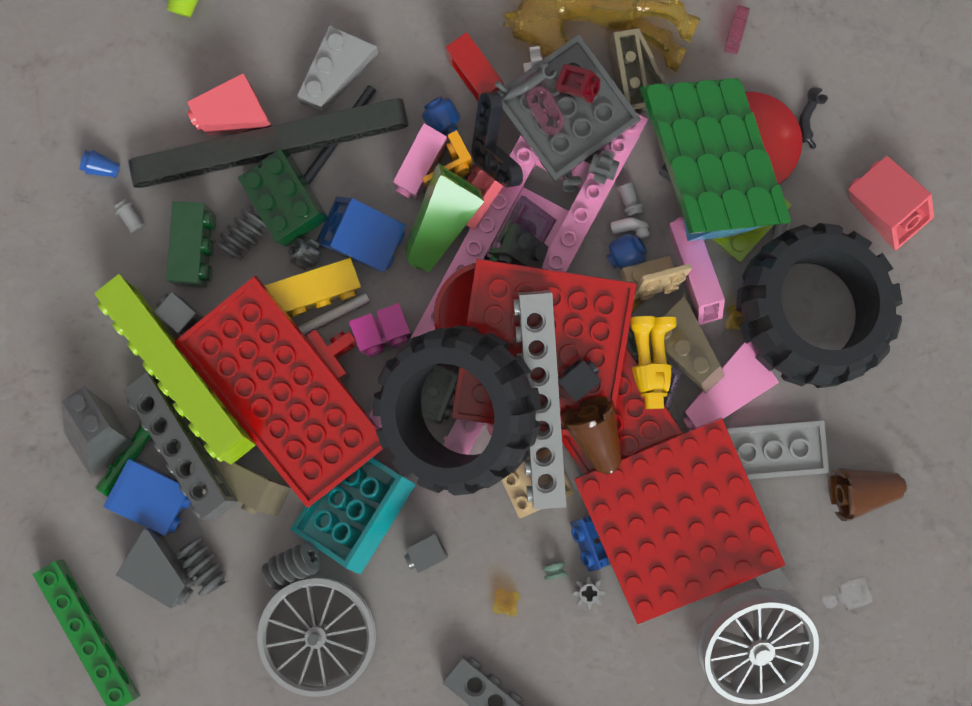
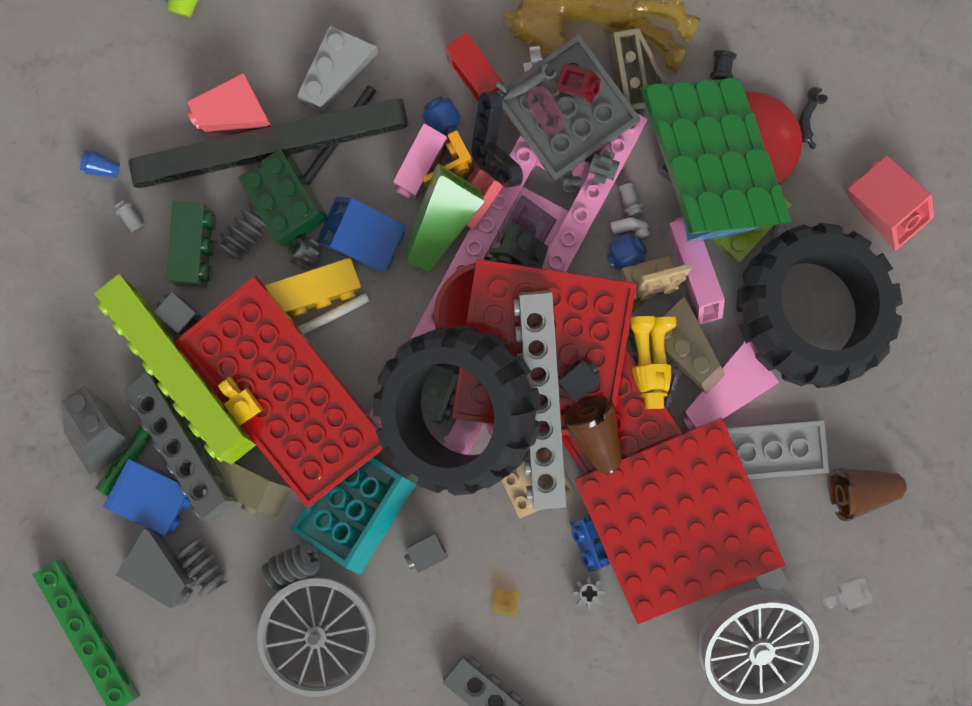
(241, 404): none -> yellow plate
(341, 344): red bracket -> none
(381, 331): dark pink piece -> none
(554, 570): sand green bush -> none
(723, 64): none -> black bush
(732, 323): clear yellow plate -> none
(737, 29): clear pink beam -> none

